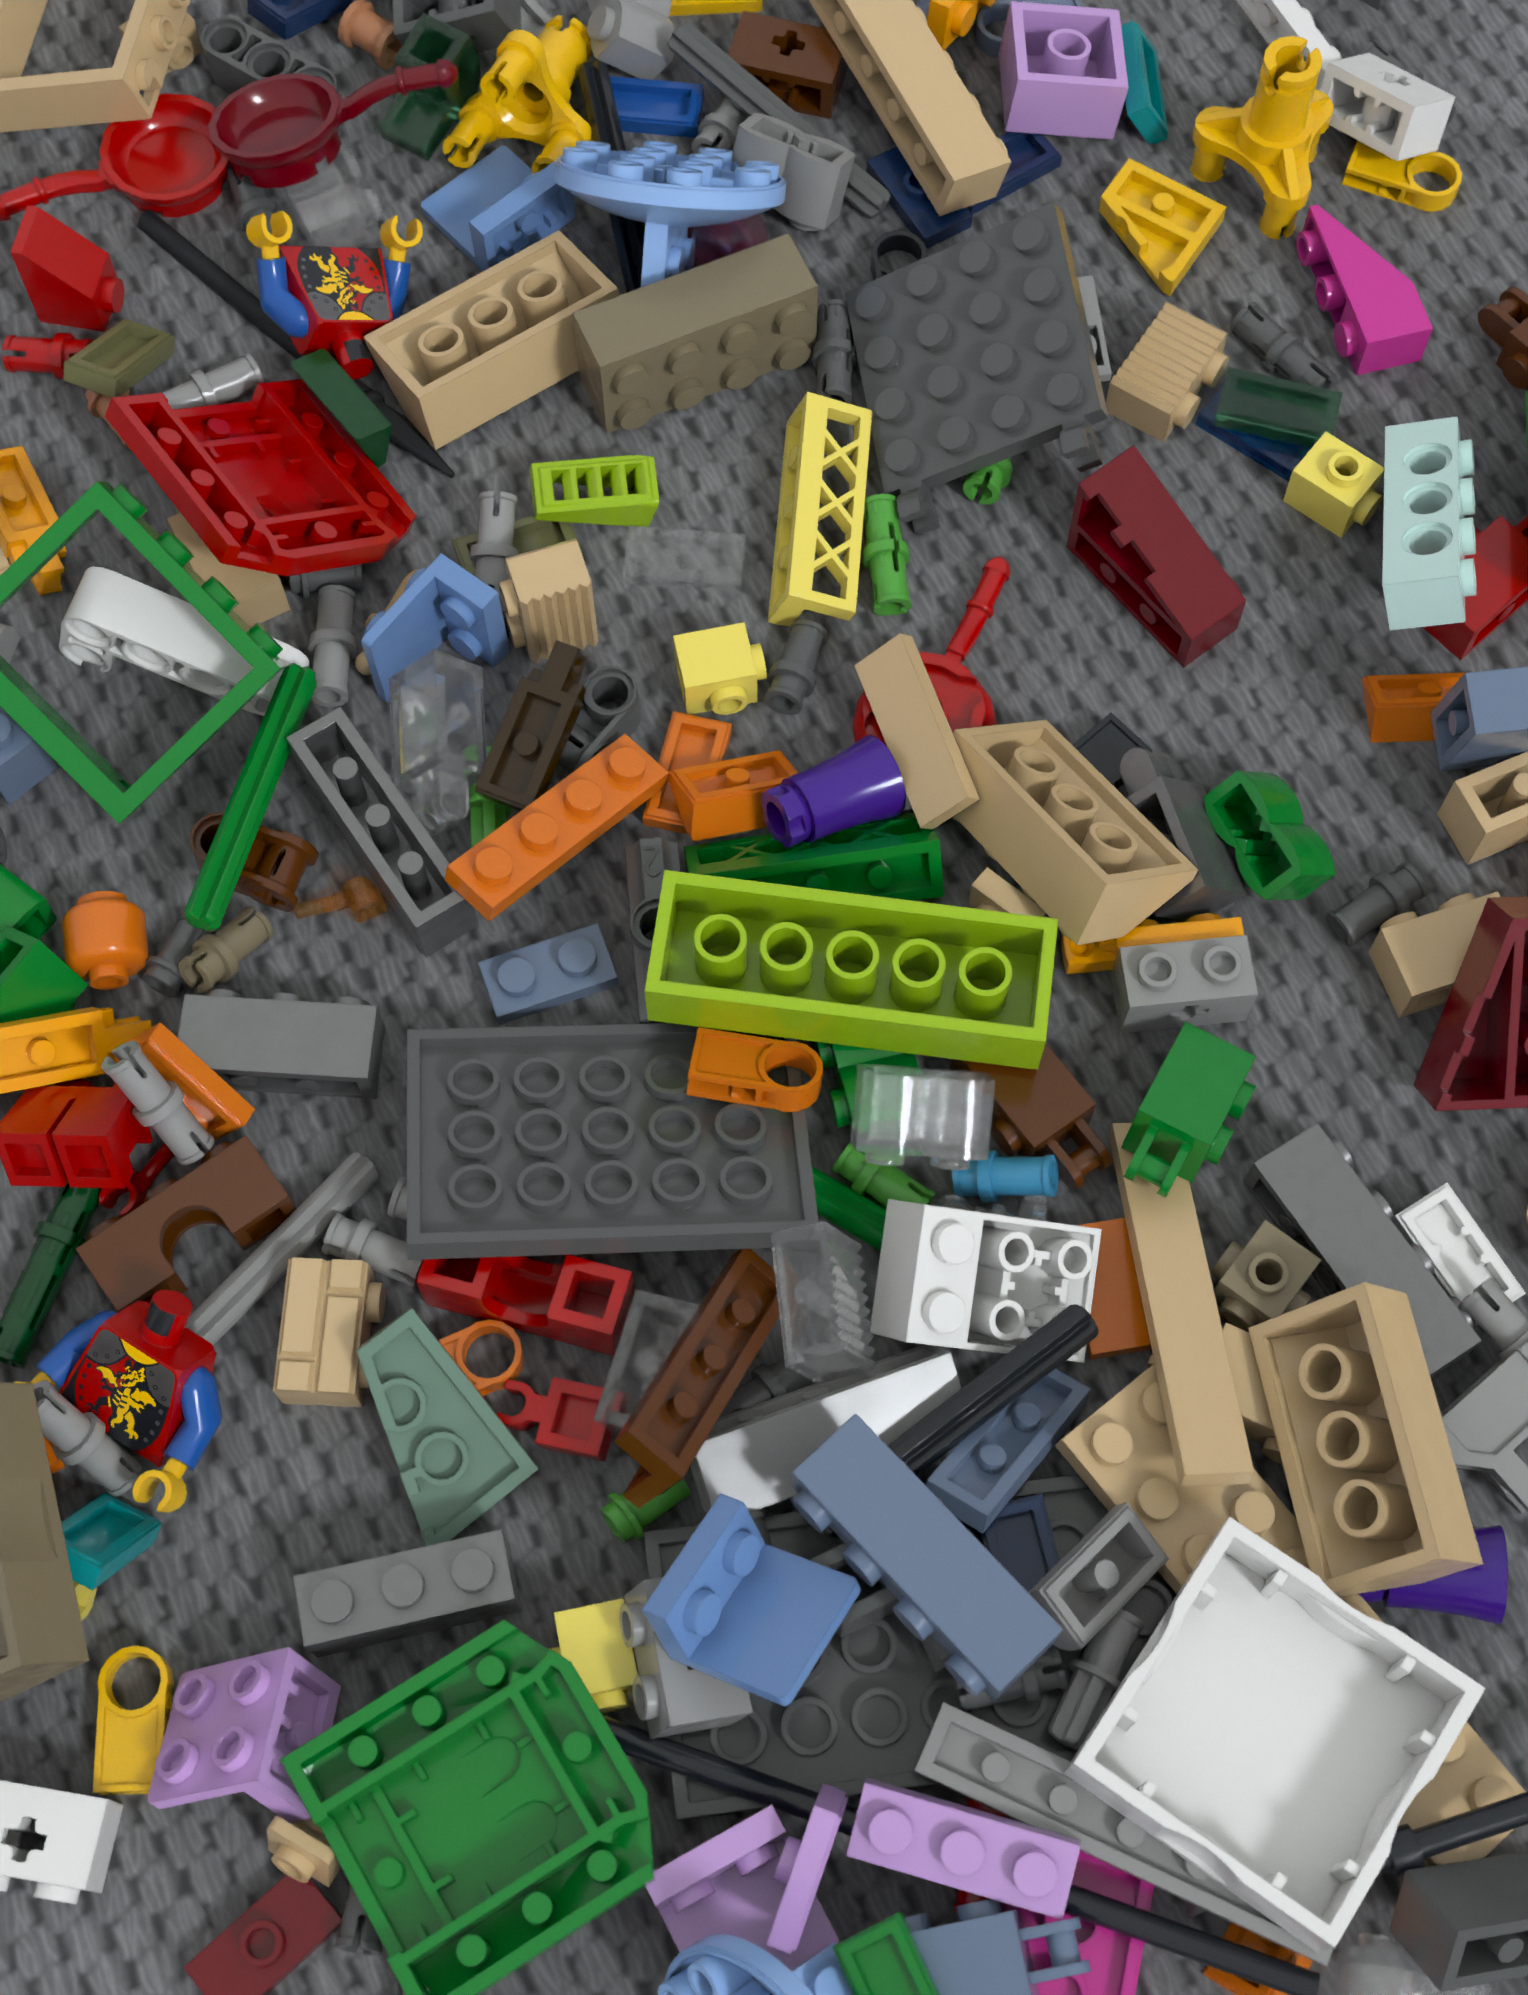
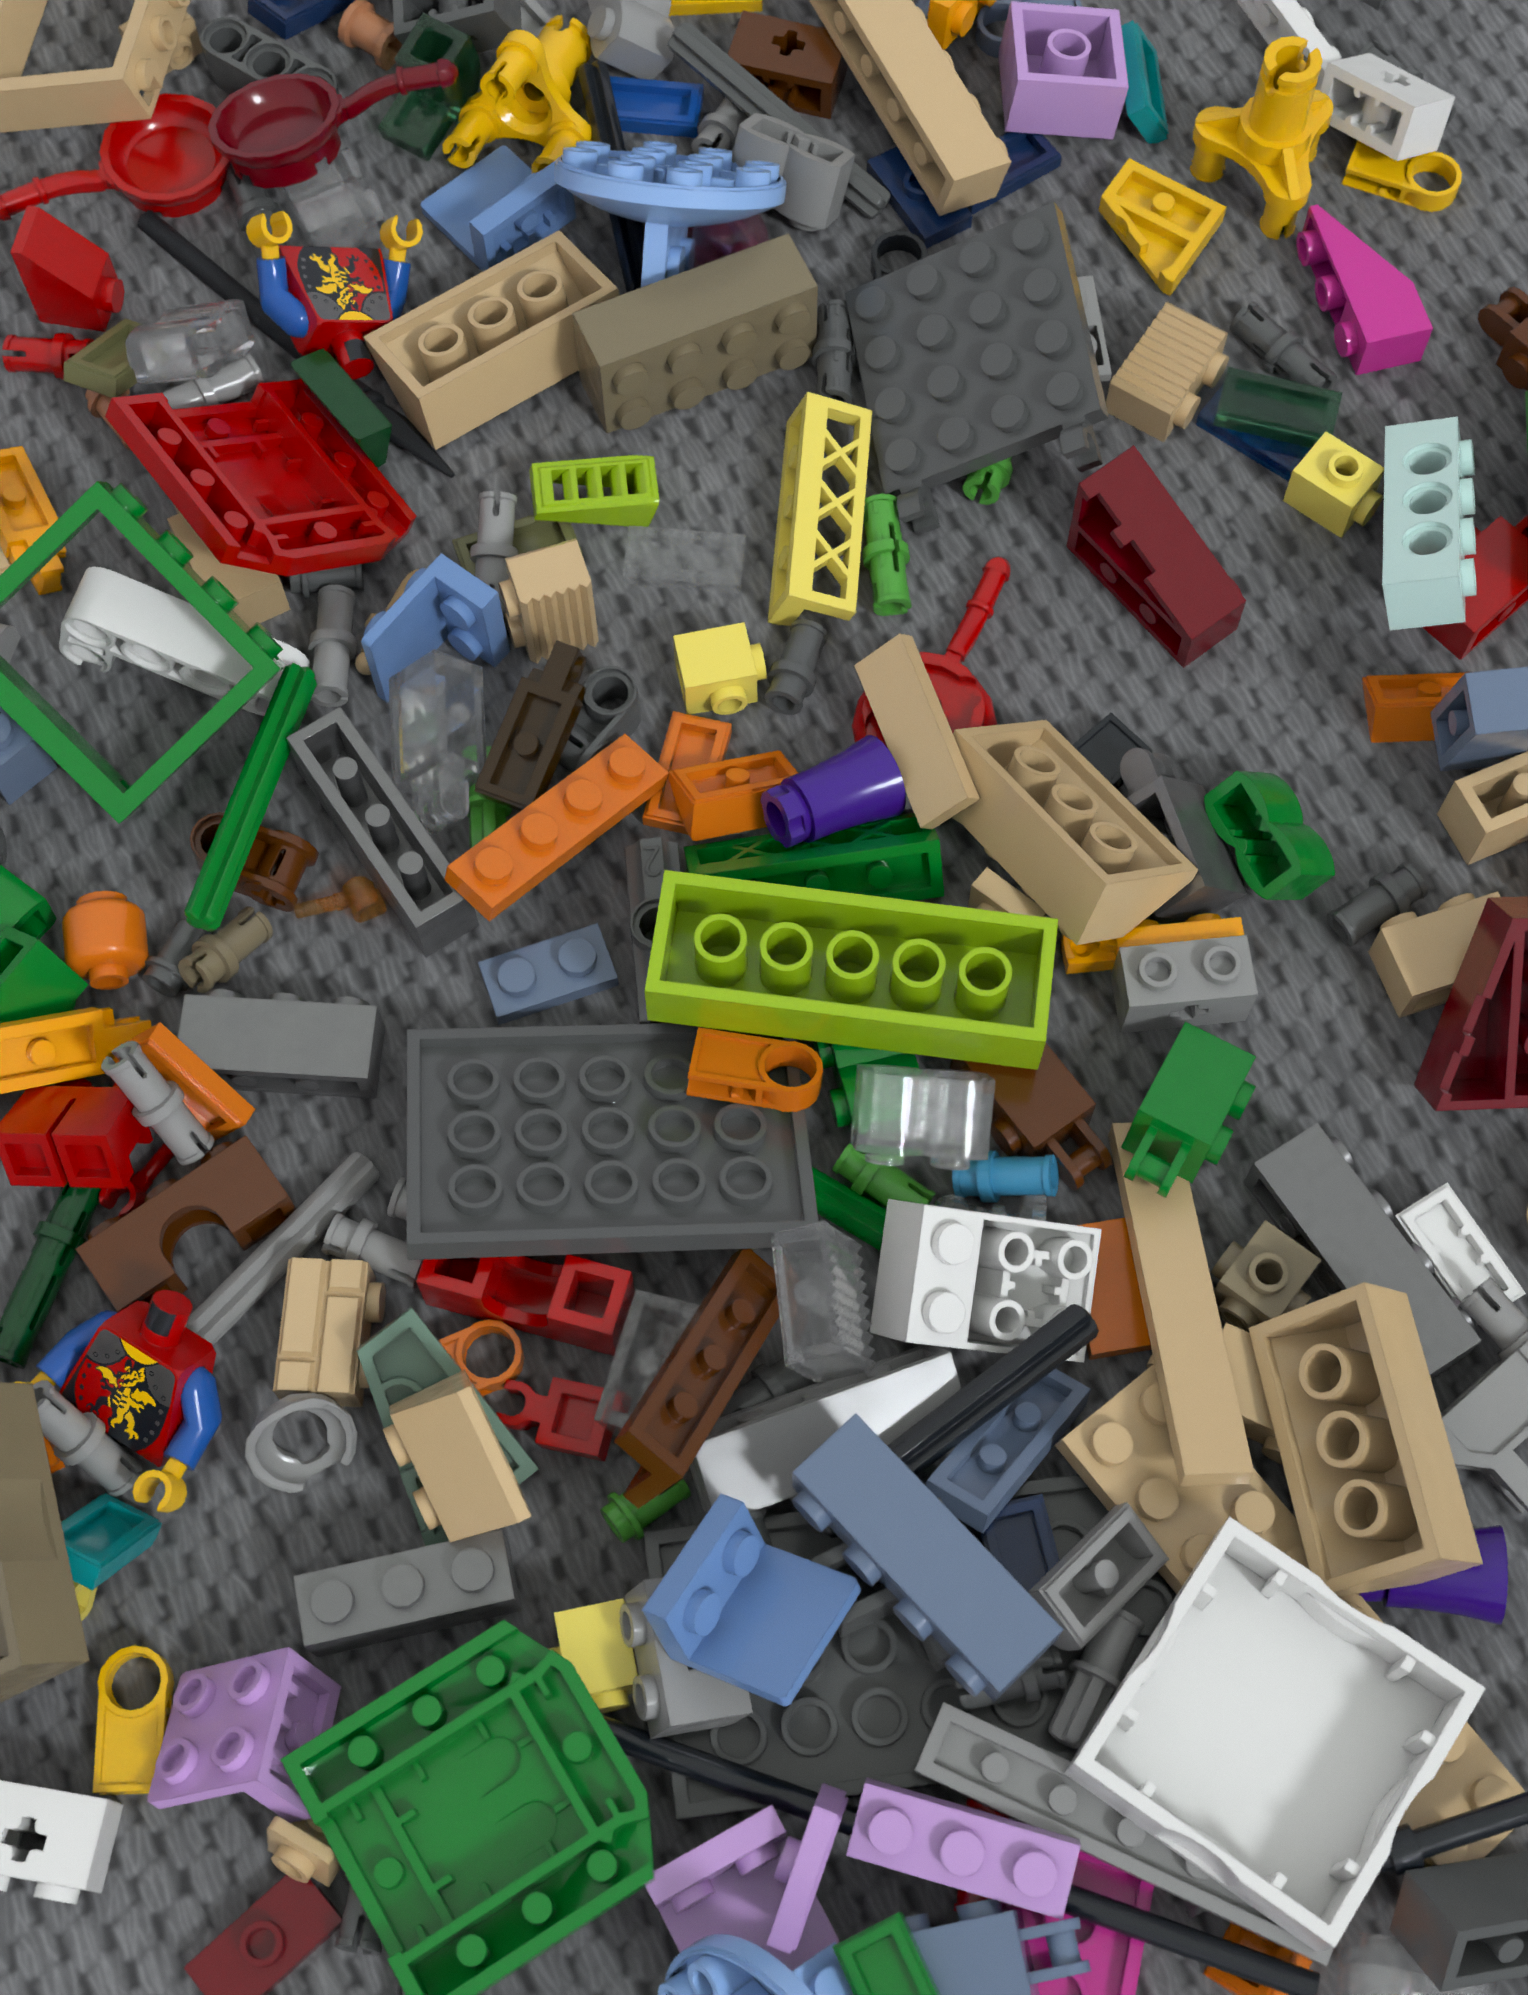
(189, 342): none -> clear brick
(284, 1469): none -> light grey piece
(457, 1460): none -> tan slope

